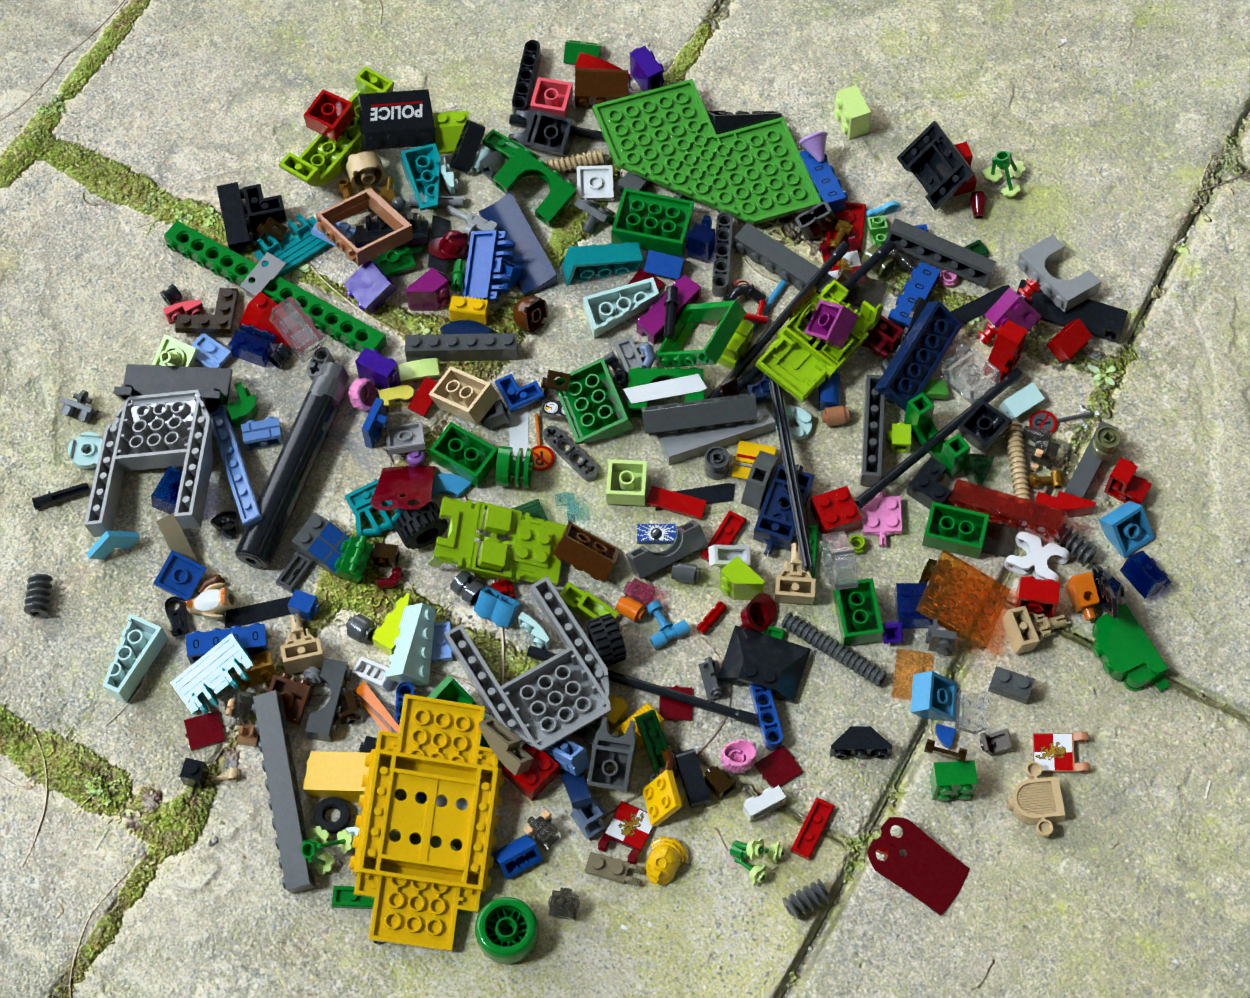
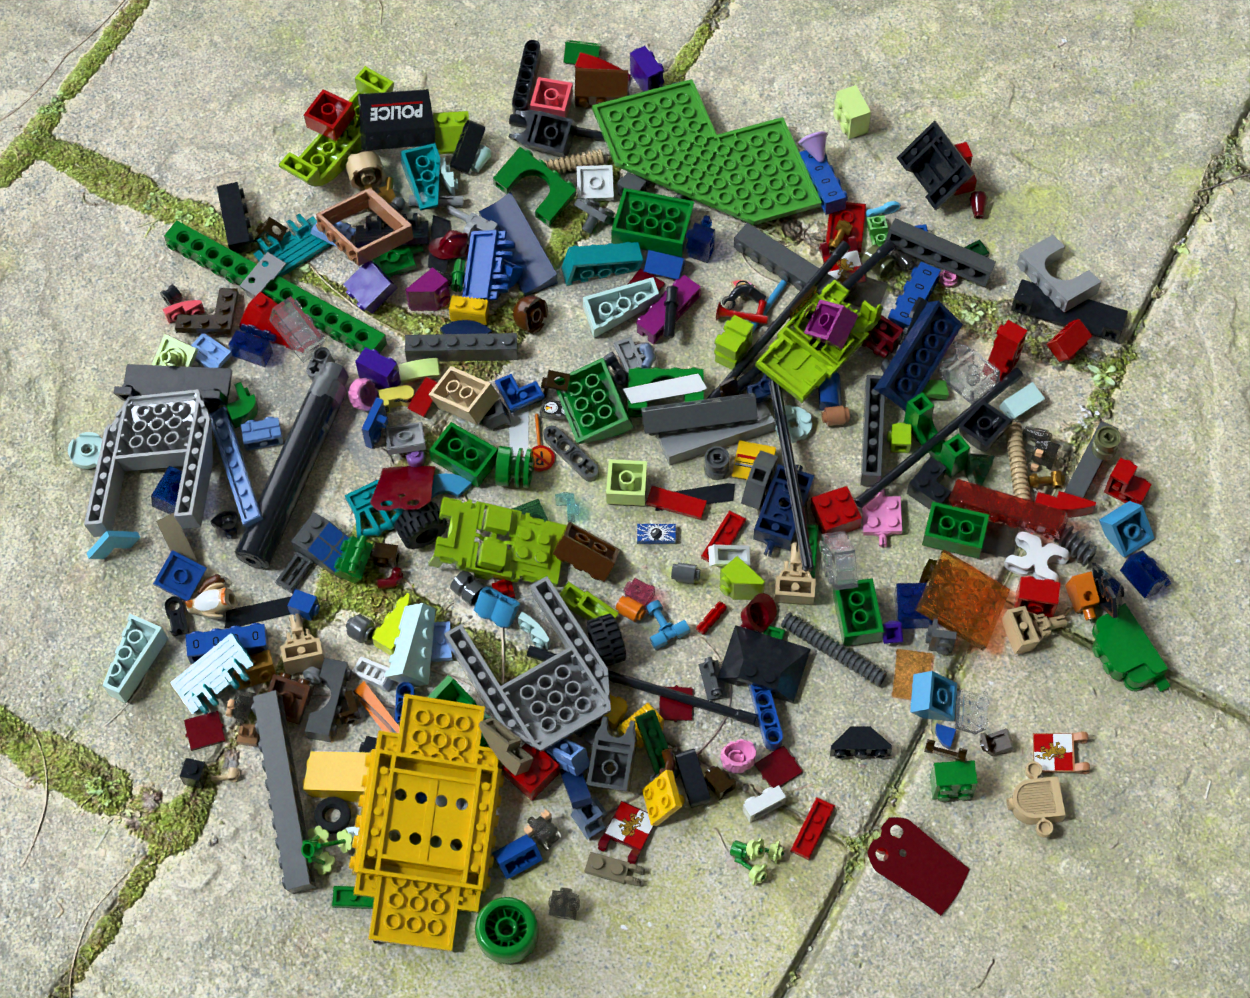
(36, 595): dark grey piece -> none
(51, 498): black axle -> none
(70, 406): dark grey hips -> none
(261, 208): black brick -> none
(280, 355): black wheel -> none
(345, 188): pearl gold bar -> none
(492, 164): dark grey brick -> none
(501, 143): green tile -> none
(665, 860): yellow helmet -> none
(688, 540): dark grey arch -> none
(722, 261): dark grey beam -> none
(727, 121): black wedge -> none
(727, 311): green window -> none
(806, 899): dark grey piece -> none
(816, 220): black brick -> none
(859, 540): lime plate -> none
(979, 306): black sticker -> none
(1011, 685): dark grey brick -> none
(1012, 169): plant -> none
(1012, 308): magenta brick -> none
(1046, 420): piece -> none

